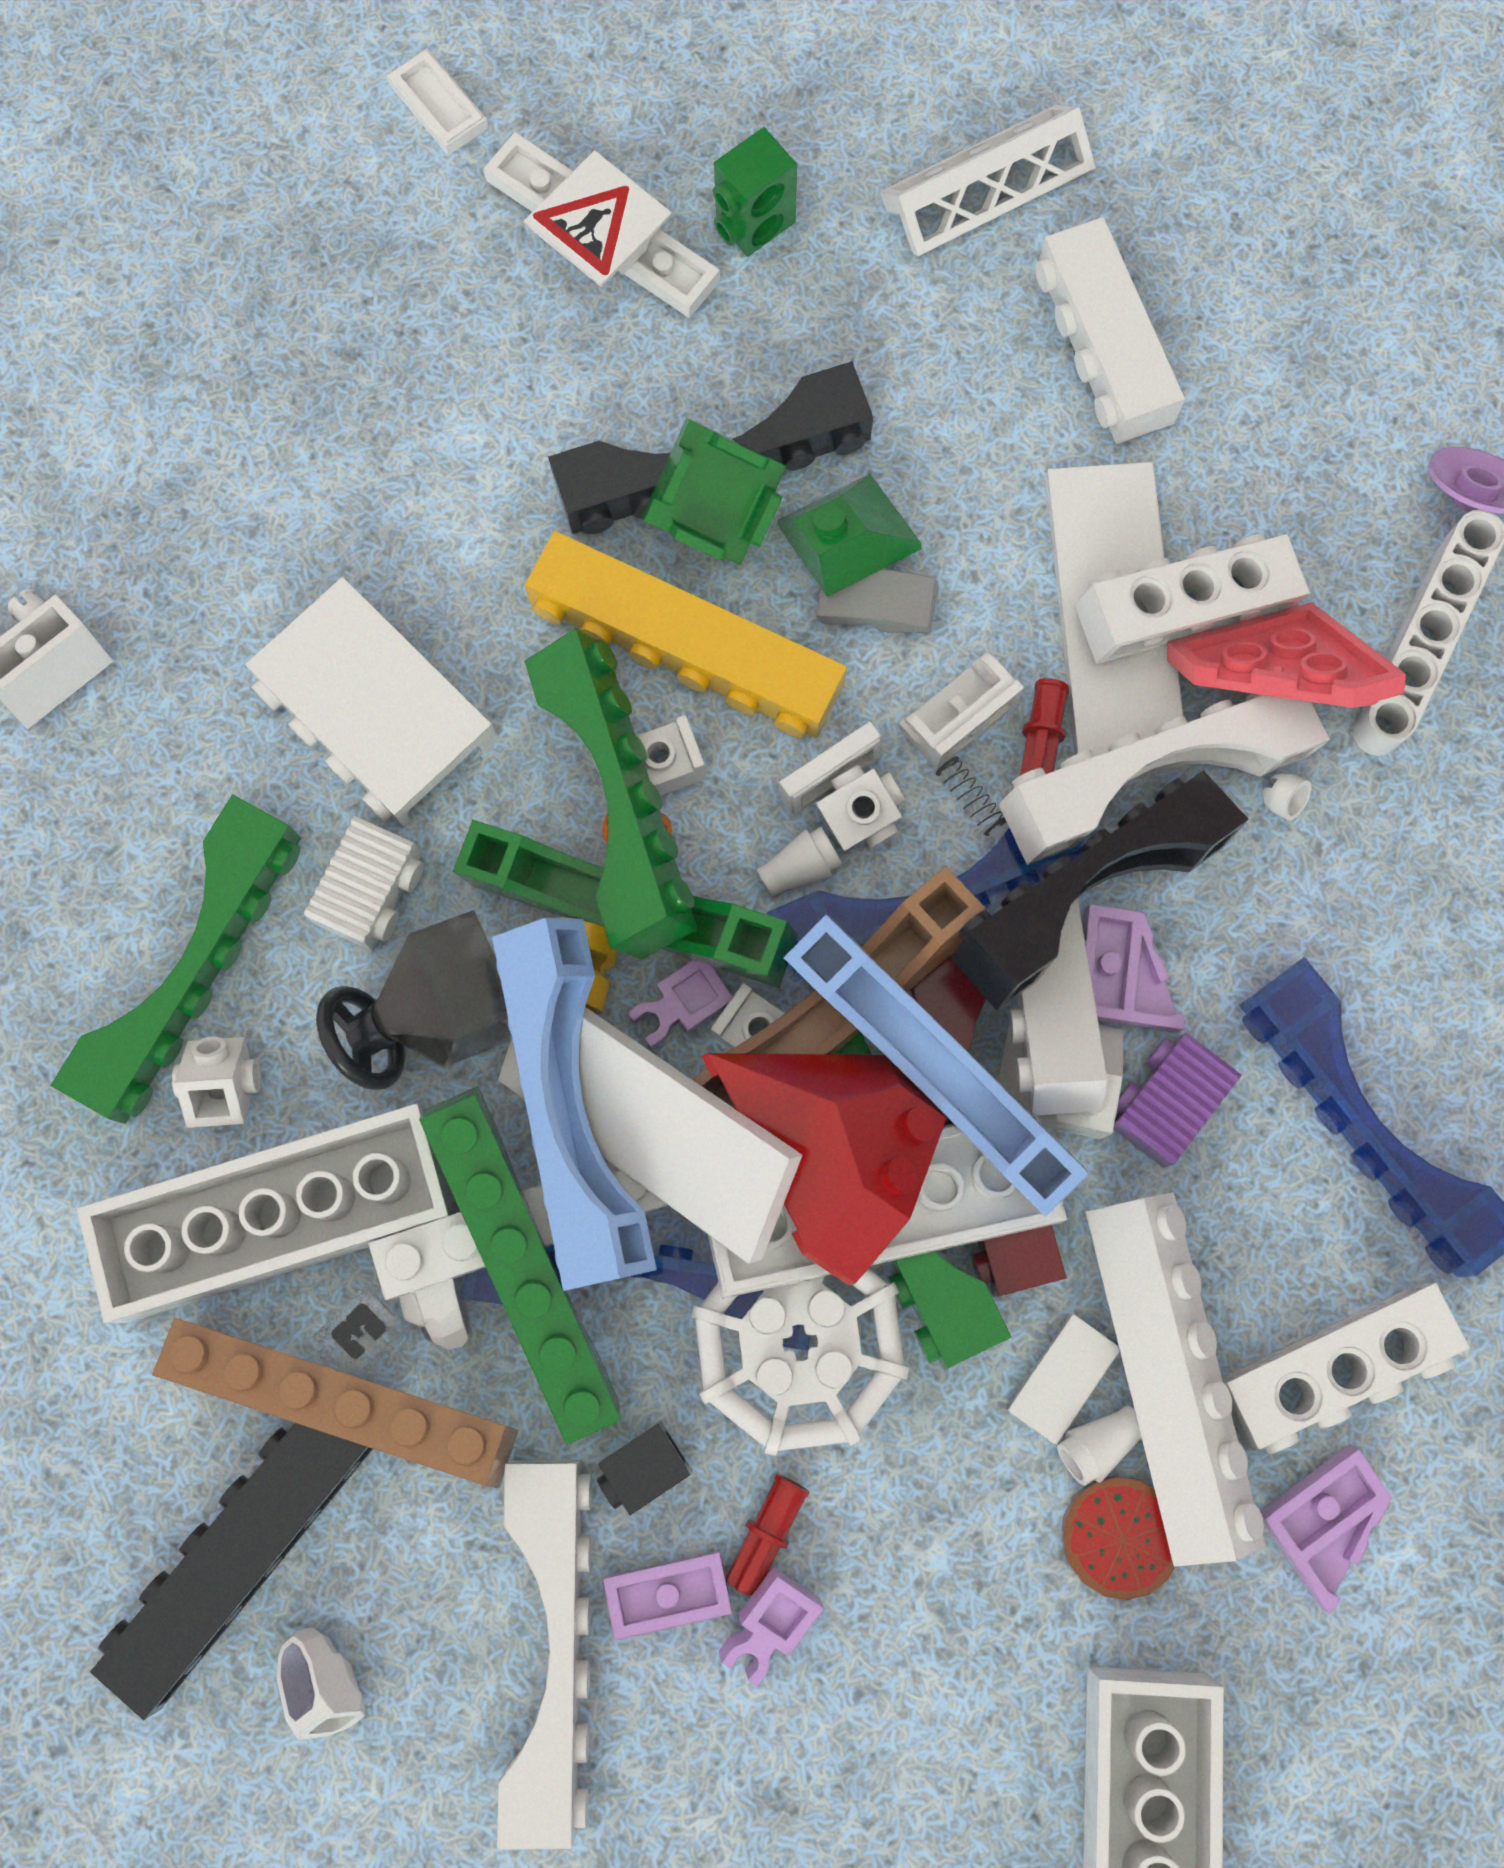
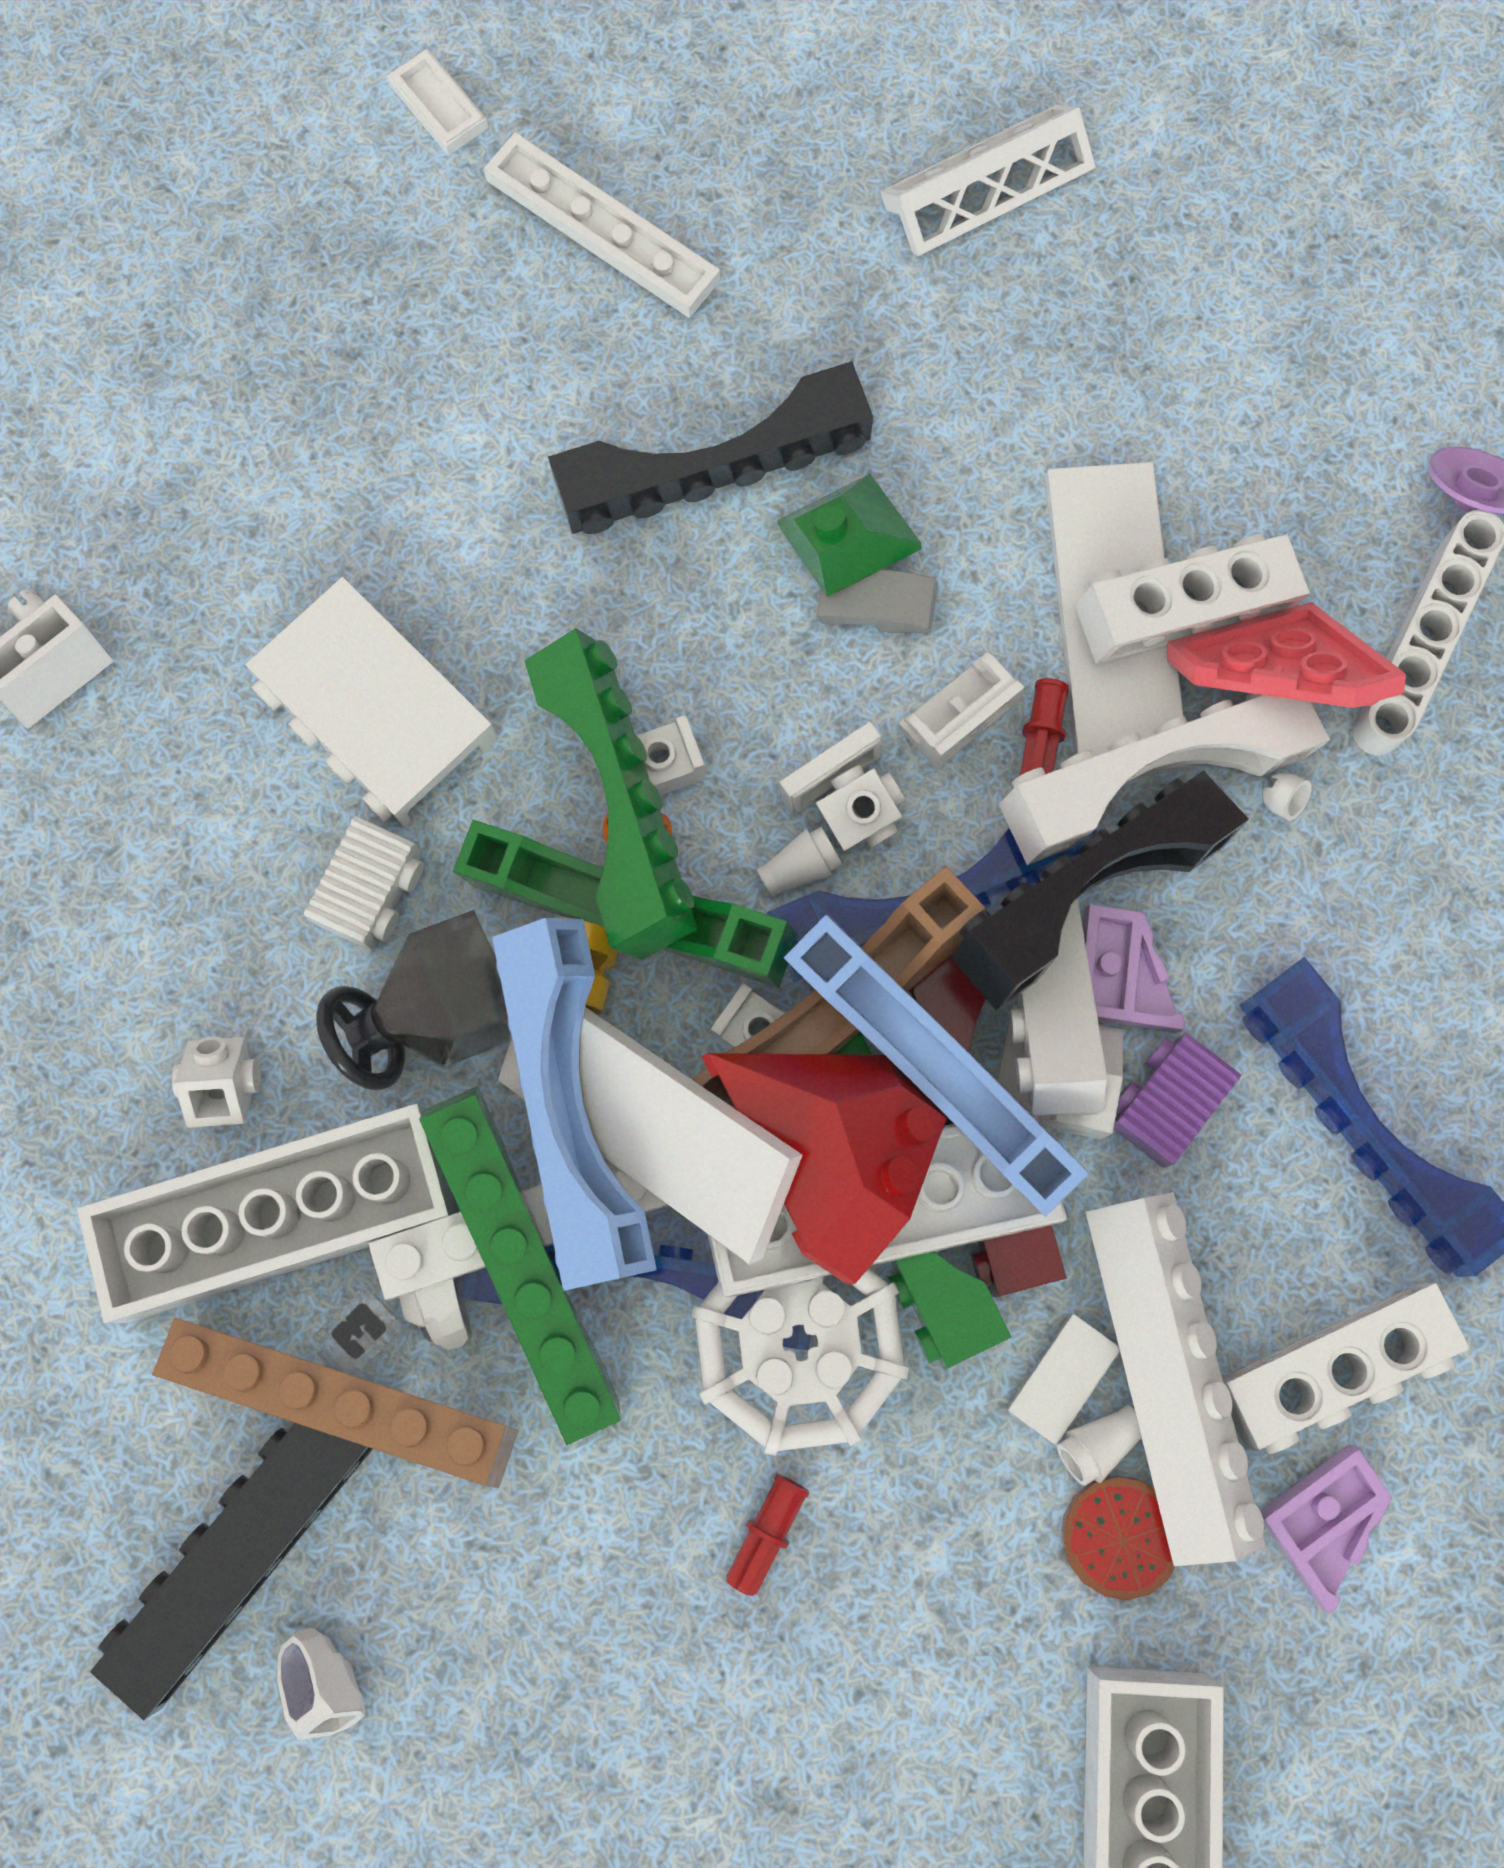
(117, 1063): green arch -> none
(539, 1788): white arch -> none
(598, 219): white piece -> none
(642, 1469): black brick -> none
(667, 1595): lavender plate -> none
(685, 635): yellow brick -> none
(689, 997): lavender plate -> none
(715, 493): green panel -> none
(754, 192): green brick -> none
(773, 1619): lavender plate -> none
(954, 760): dark grey piece -> none
(1109, 331): white brick -> none

